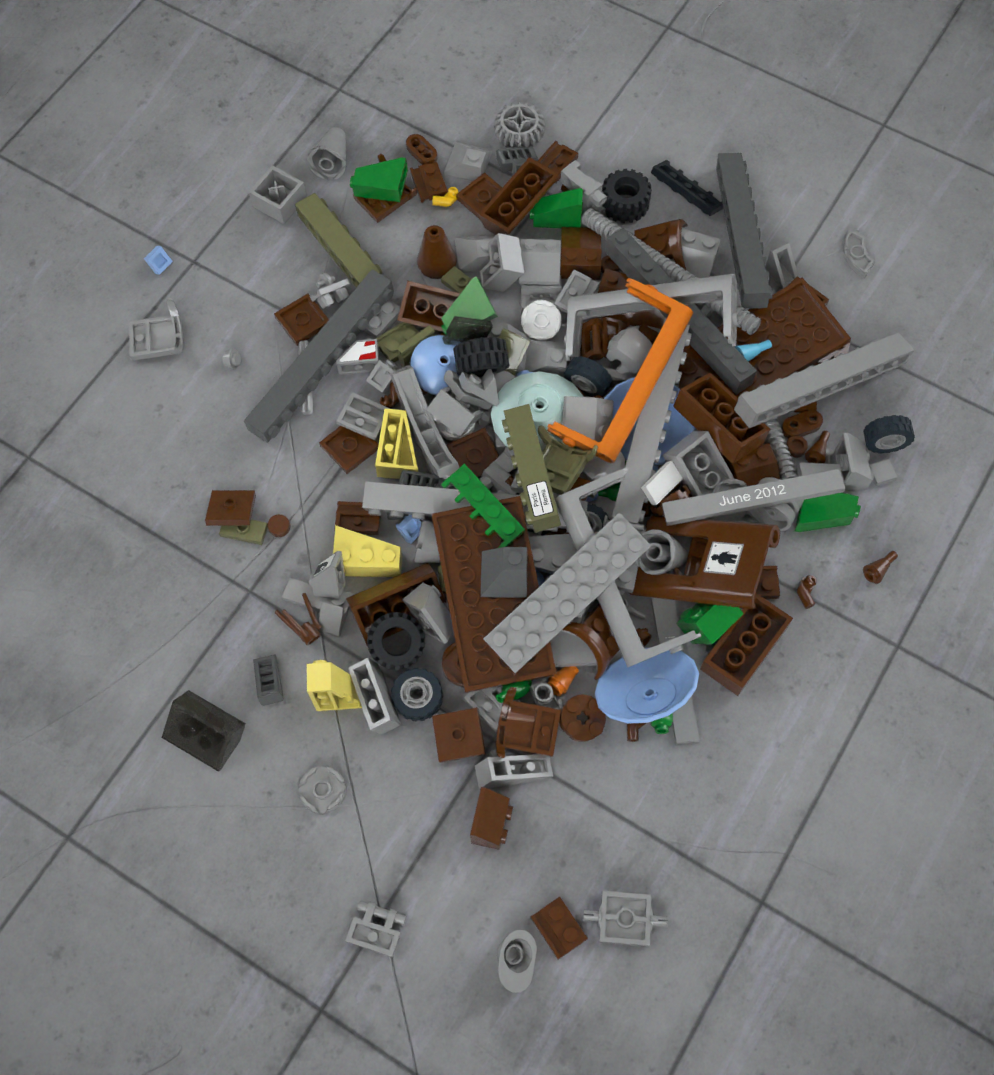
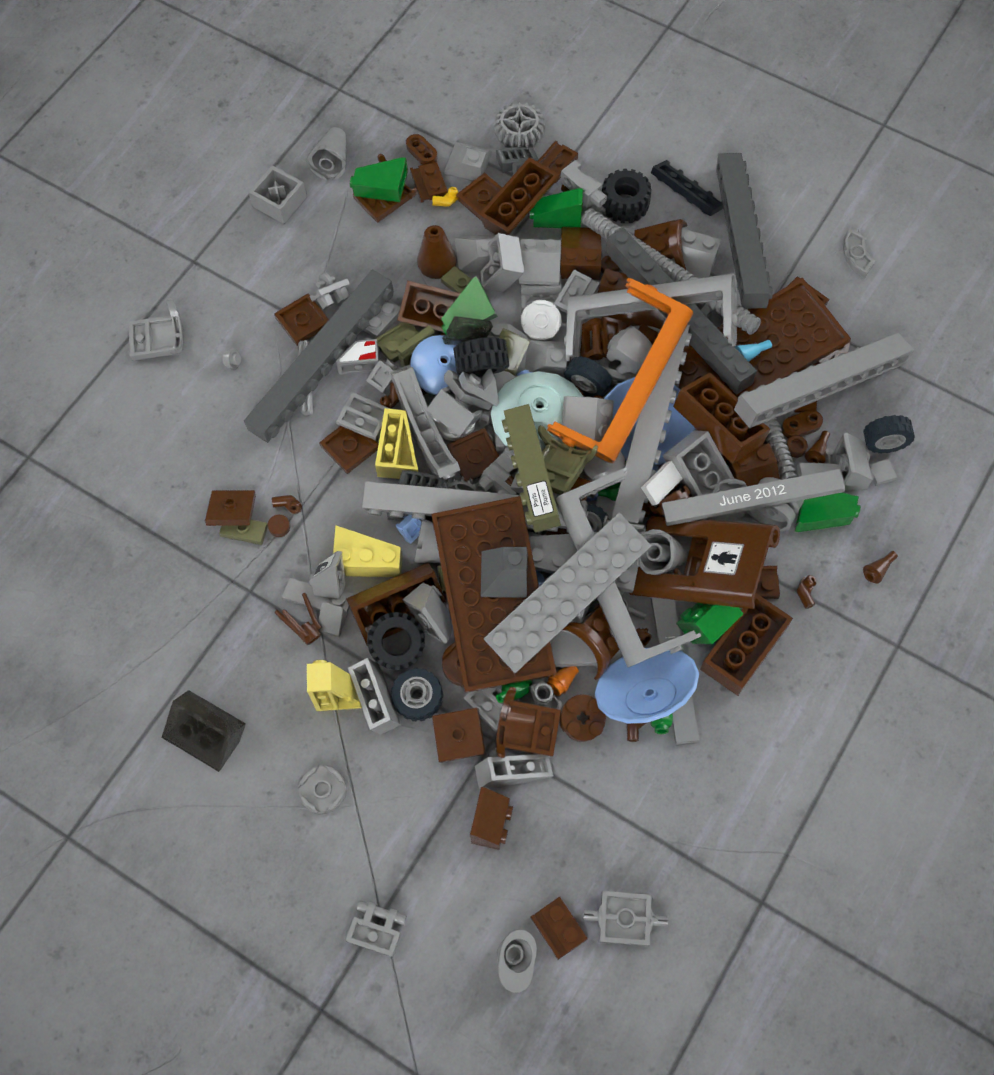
(158, 260): light blue tile -> none
(272, 693): dark grey slope -> none
(288, 502): none -> reddish brown arm
(335, 239): olive brick -> none
(355, 518): reddish brown plate -> none
(485, 505): green hinge -> none
(782, 265): light grey slope -> none

